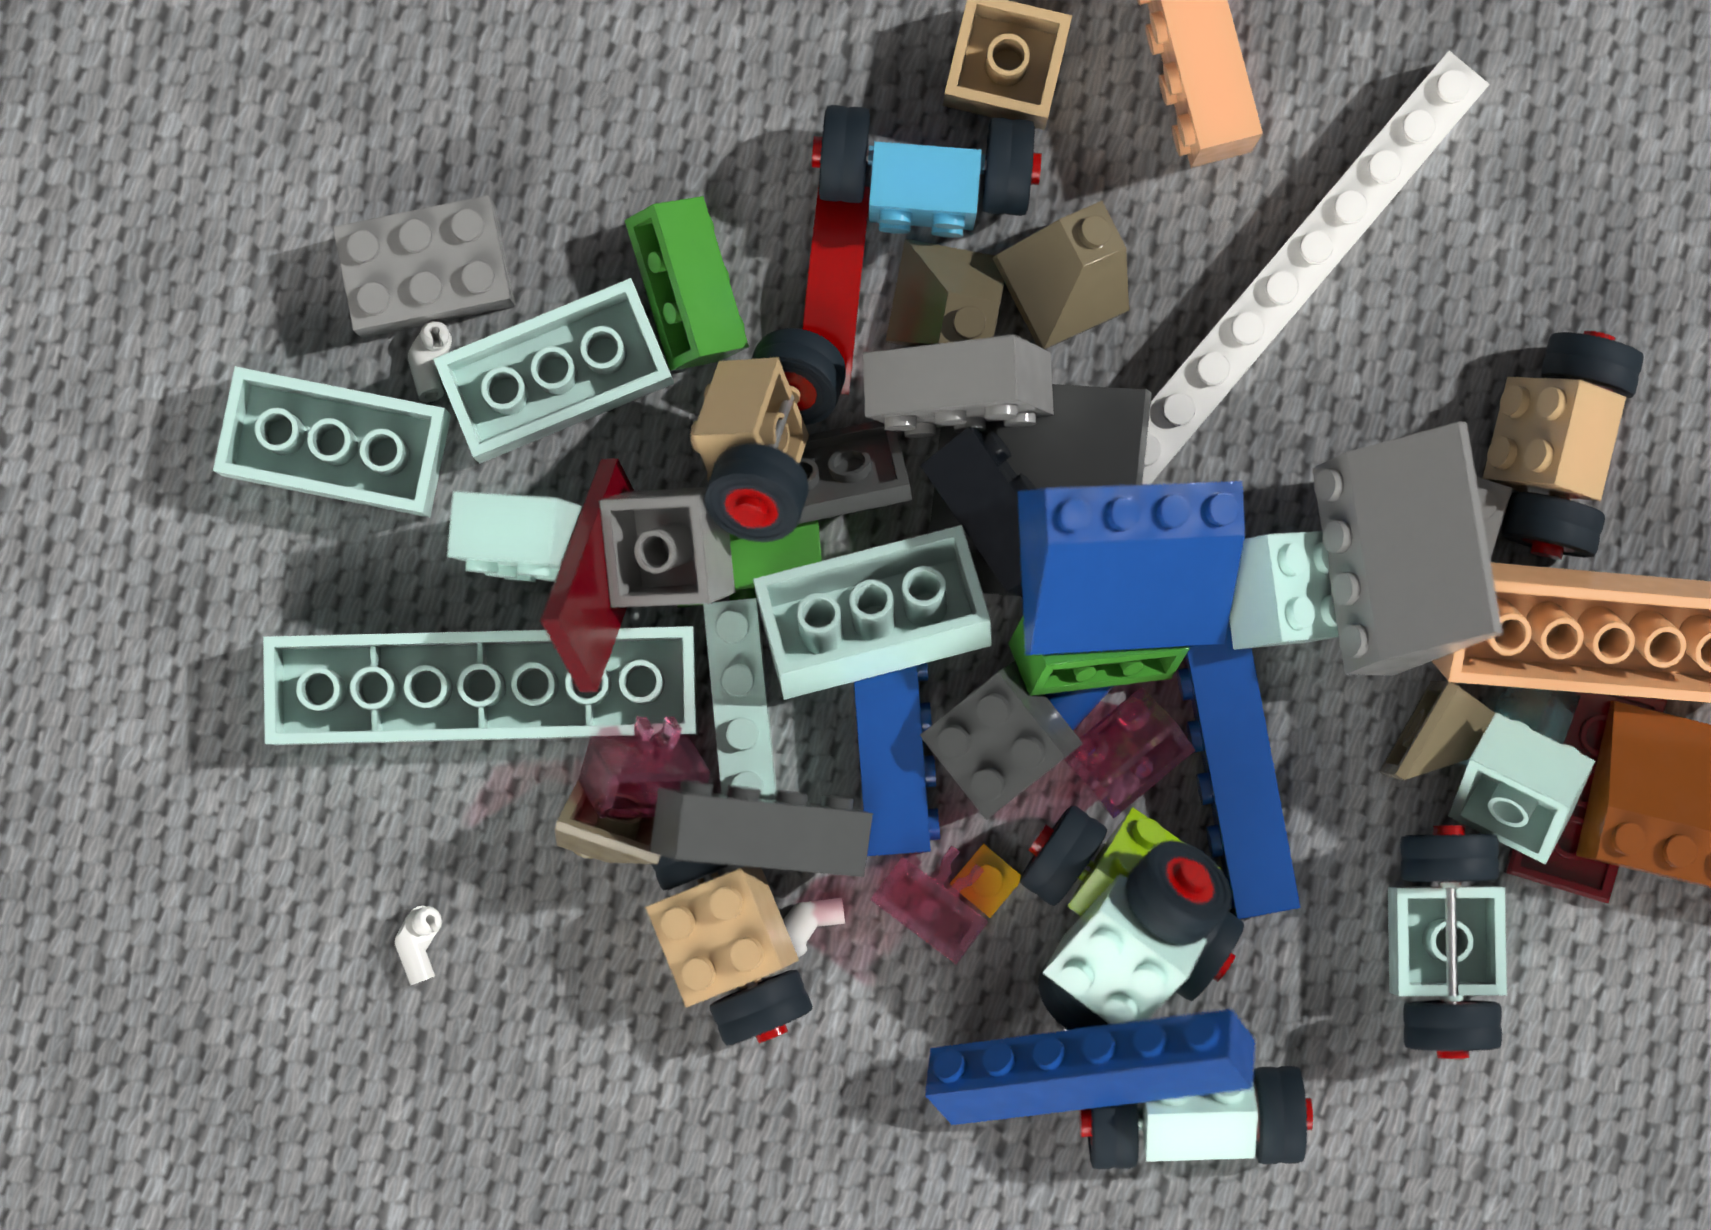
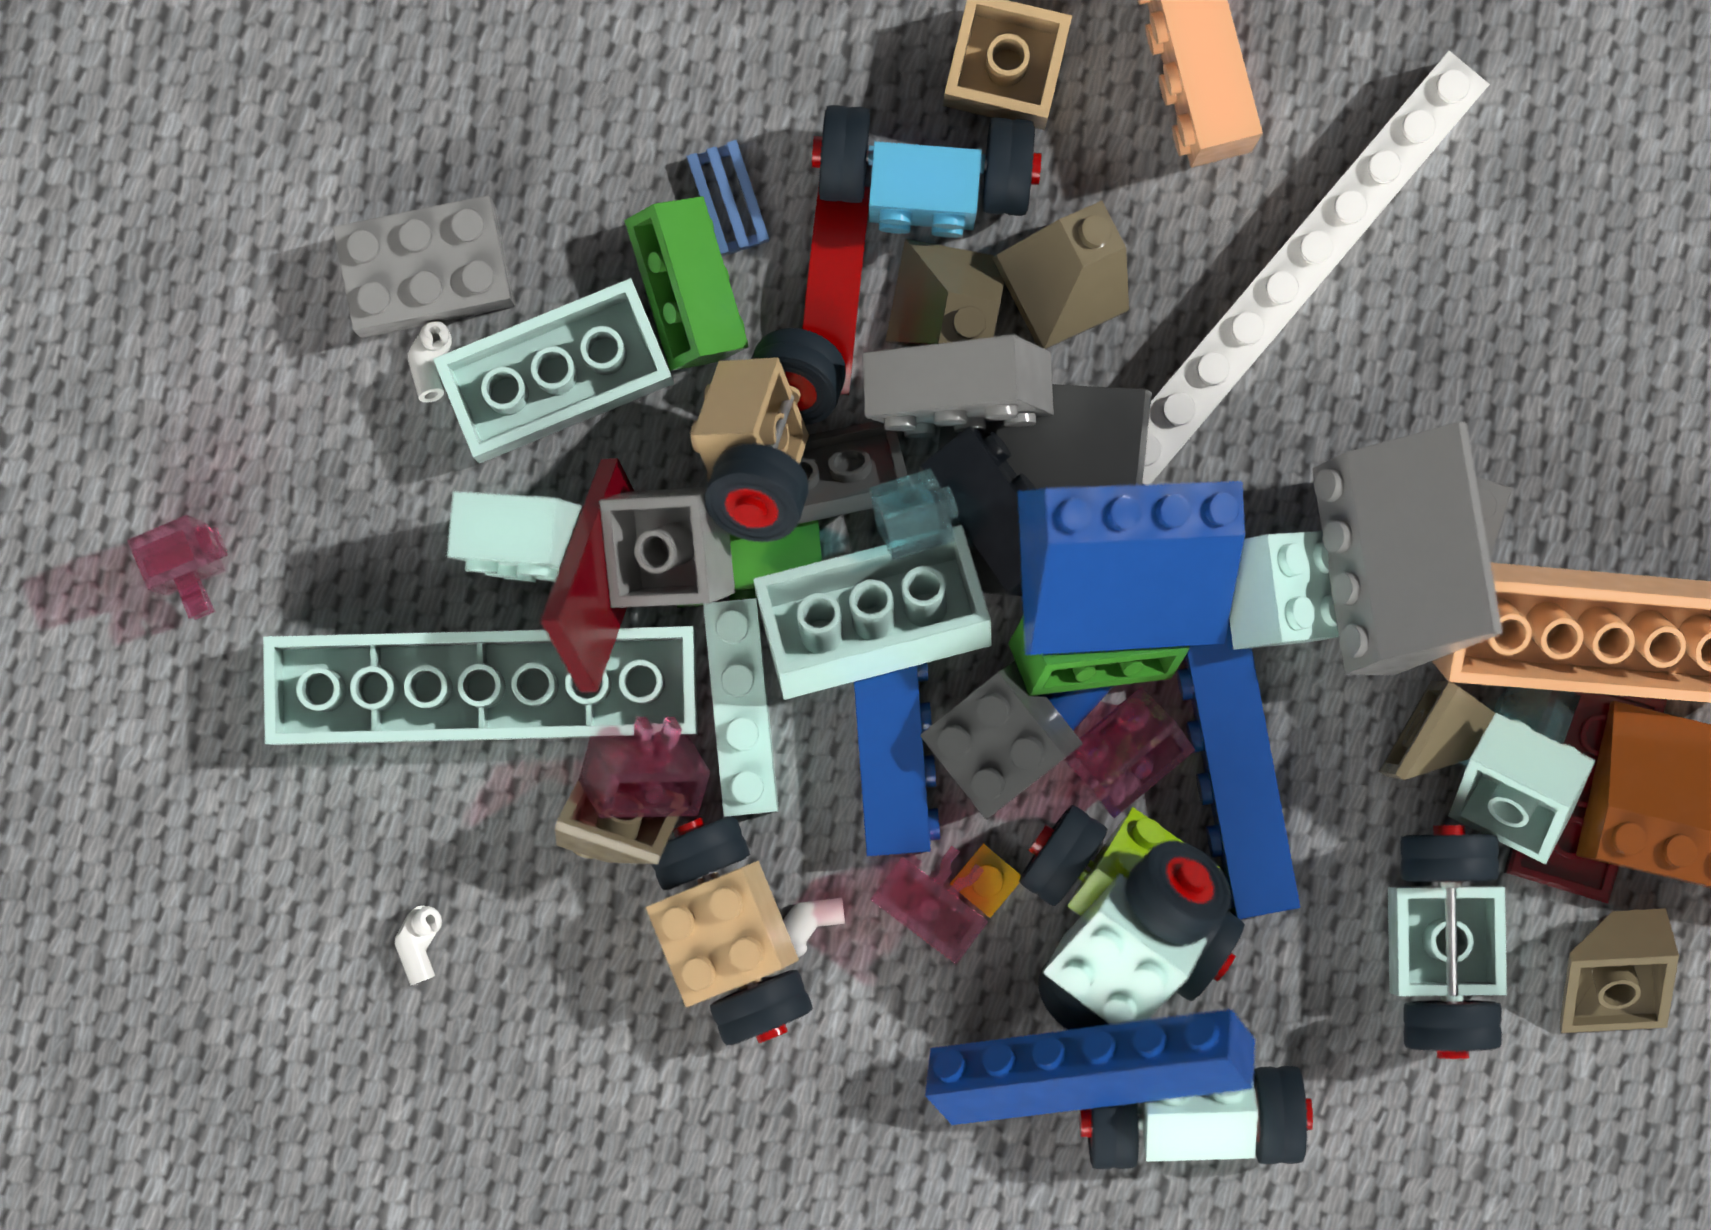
(179, 559): none -> clear pink brick
(332, 442): light aqua brick -> none
(714, 156): none -> medium blue tile
(761, 831): dark grey brick -> none
(913, 513): none -> clear light blue brick
(1559, 441): brick -> none
(1621, 974): none -> dark tan slope

